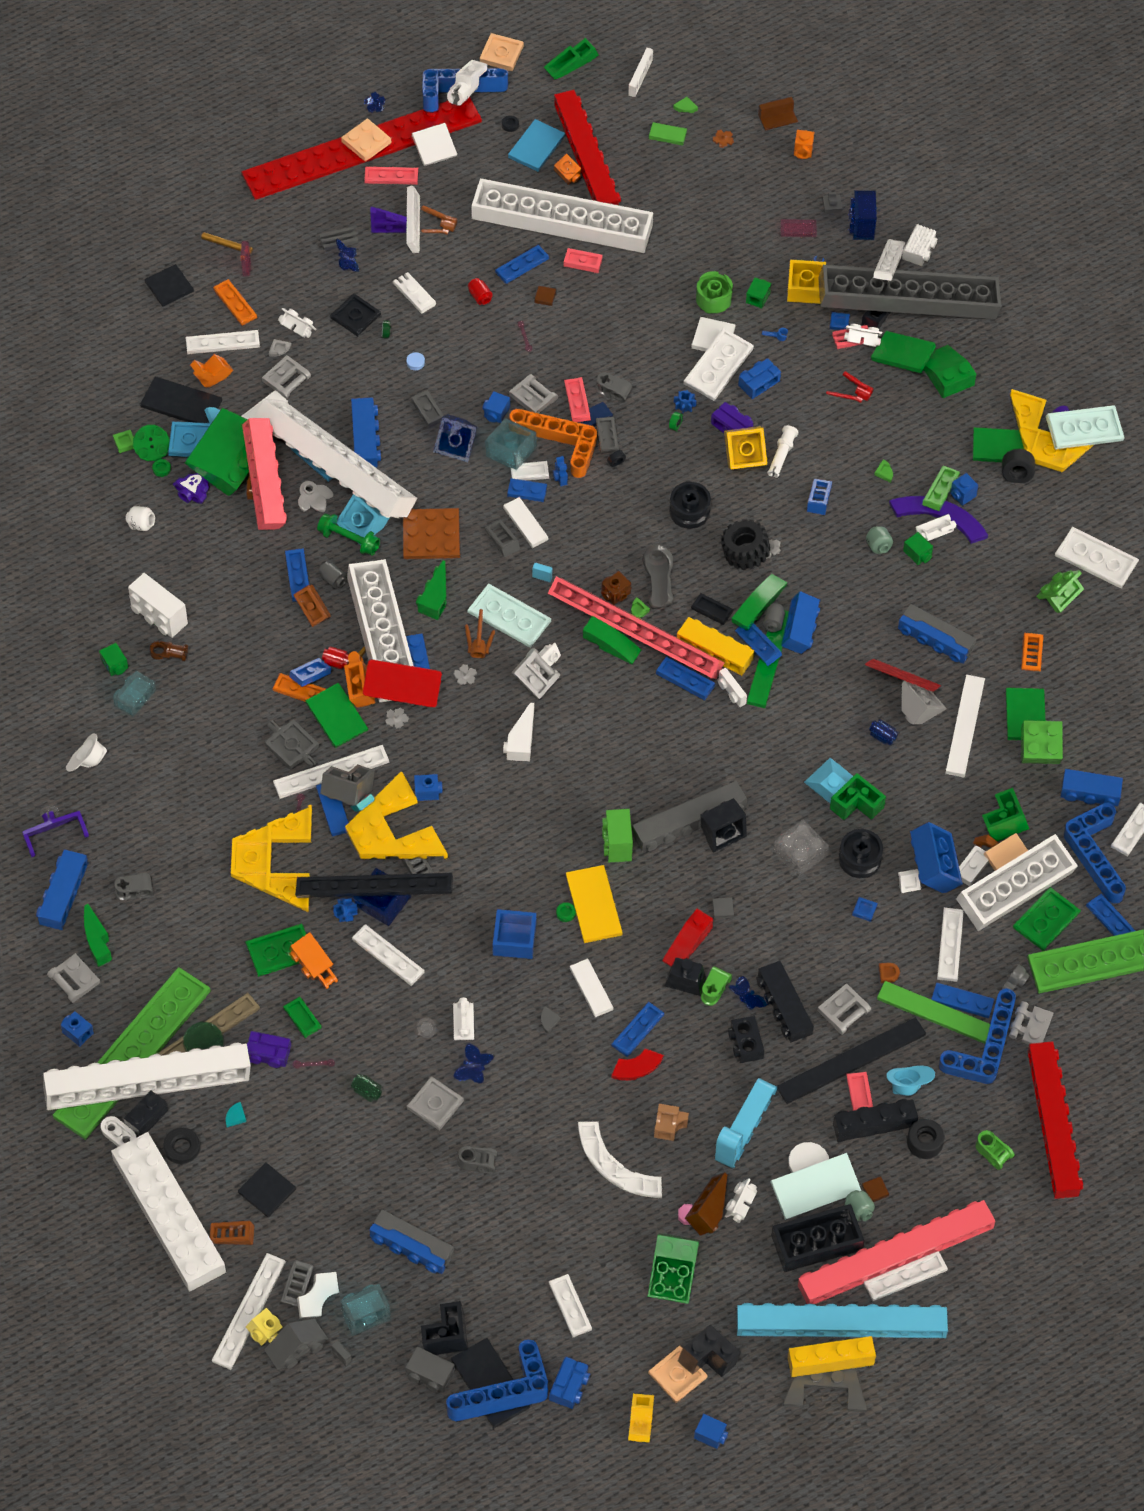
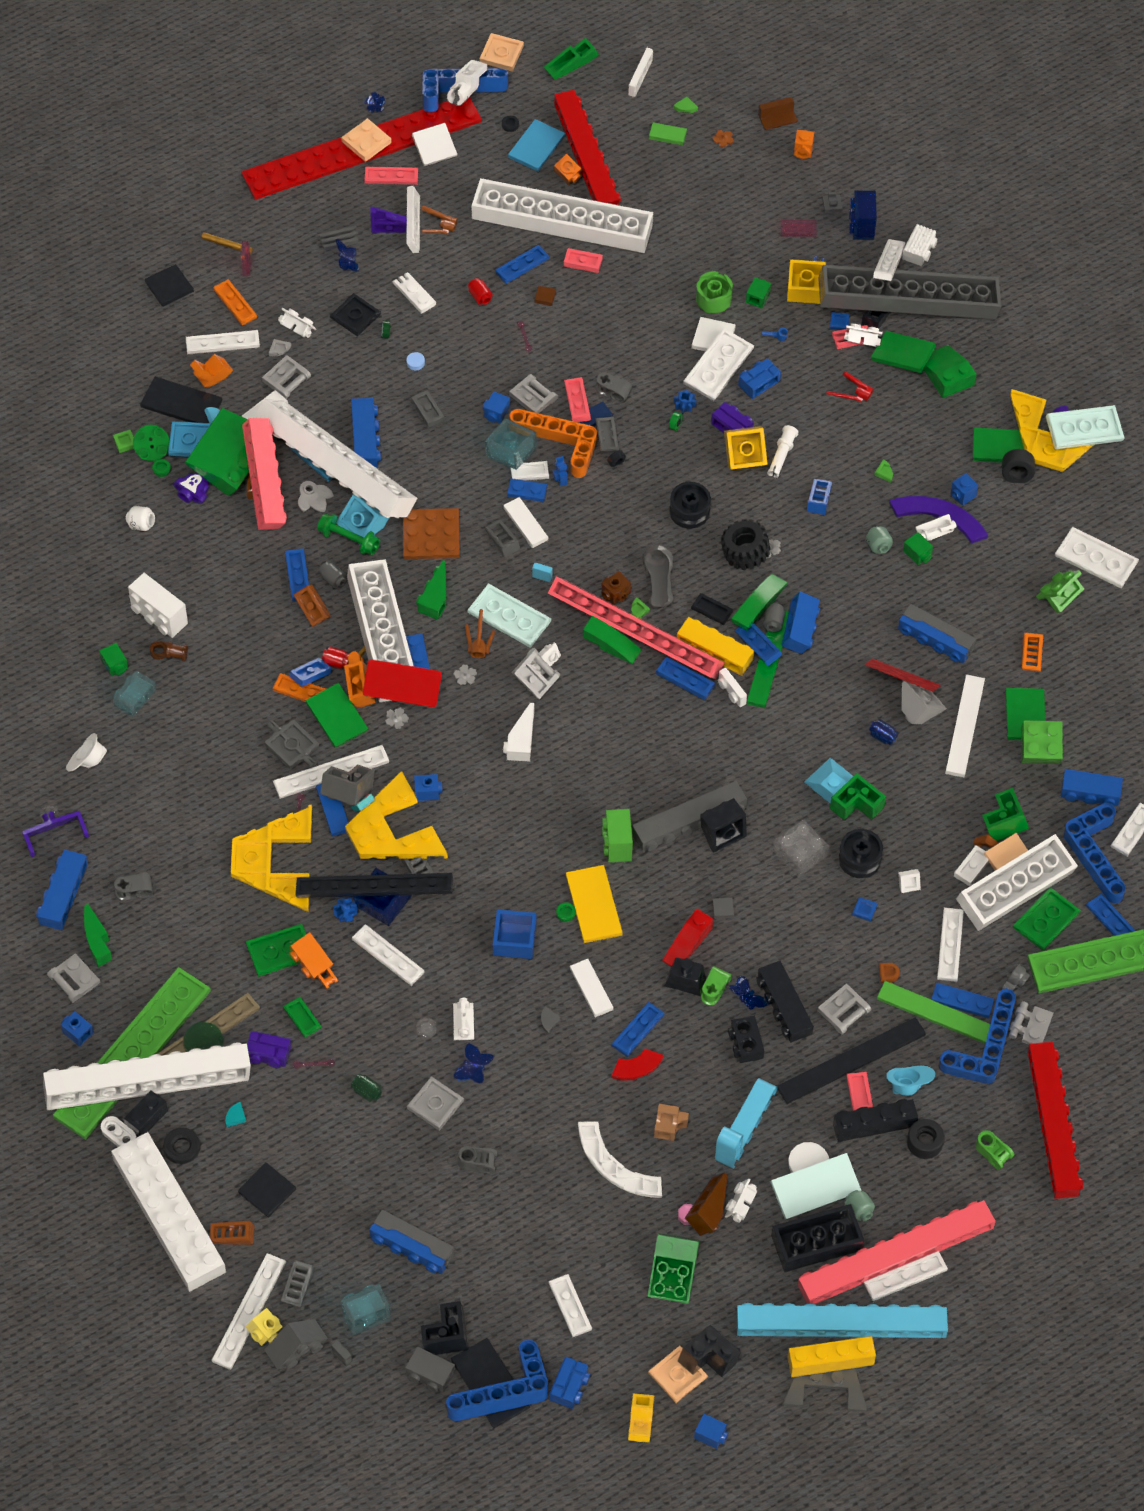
(323, 1287): white tile -> none
(455, 438): clear blue slope -> none
(875, 1189): reddish brown tile -> none
(936, 858): blue brick -> none
(940, 488): bright green tile -> none

